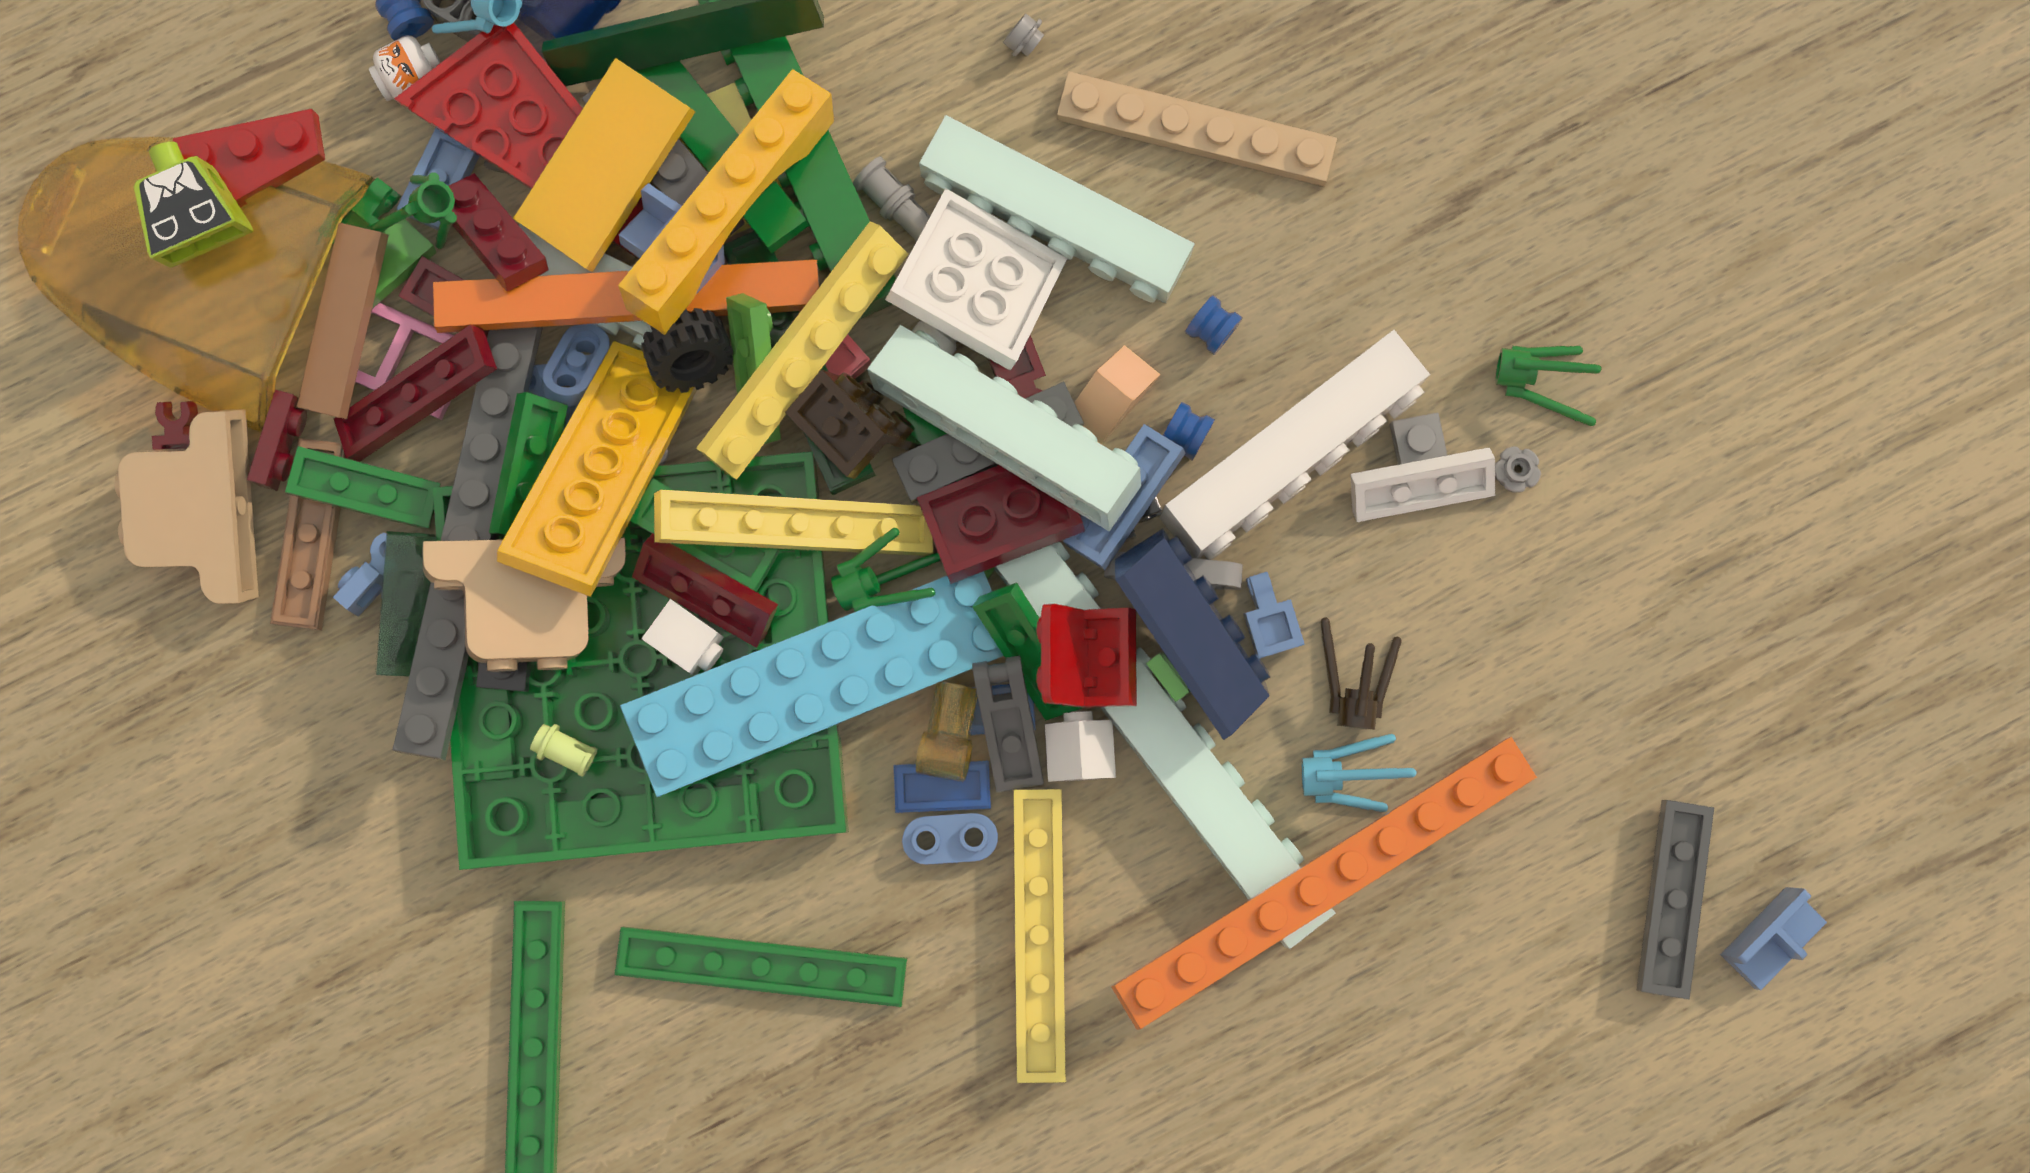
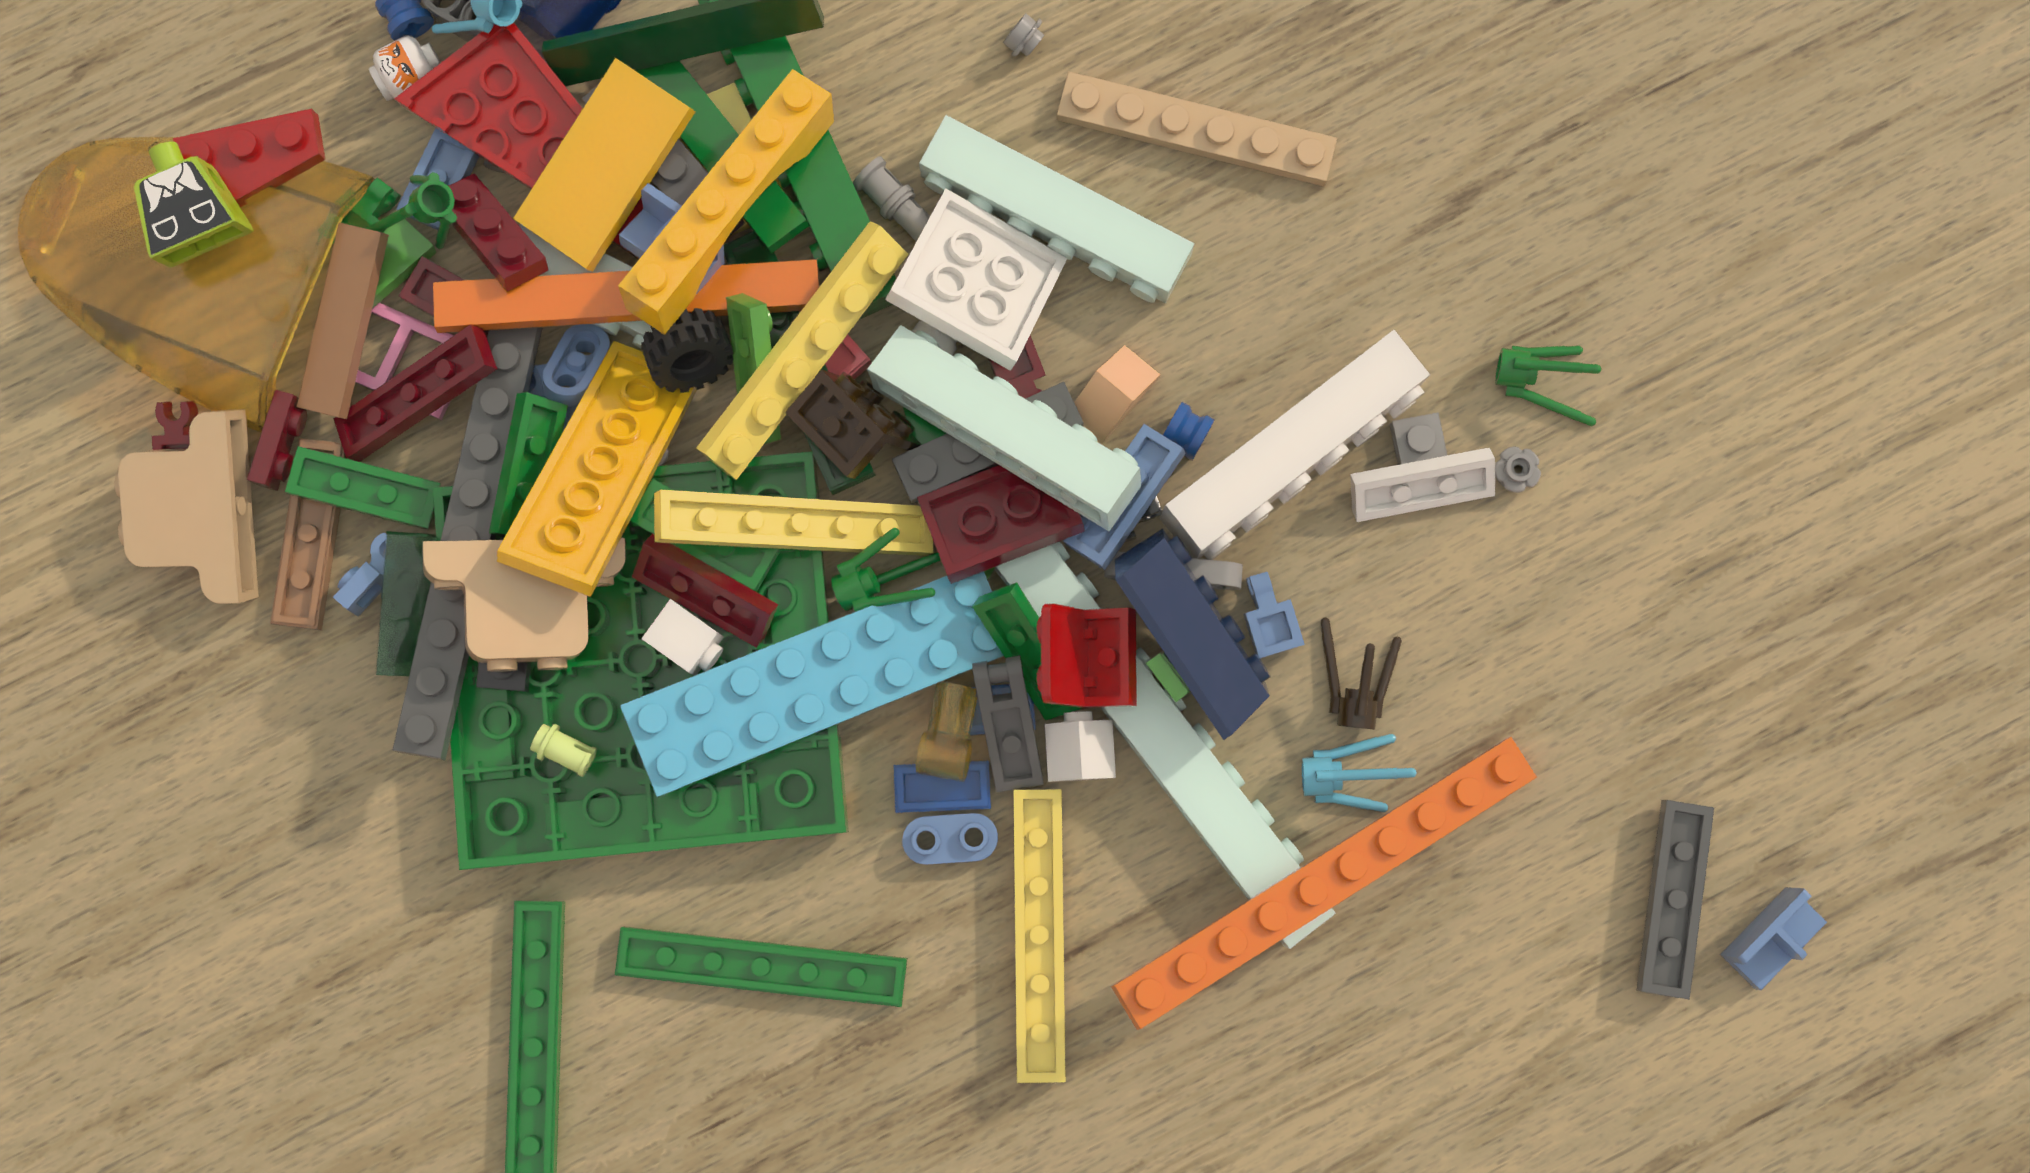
(1213, 324): blue wheel -> none

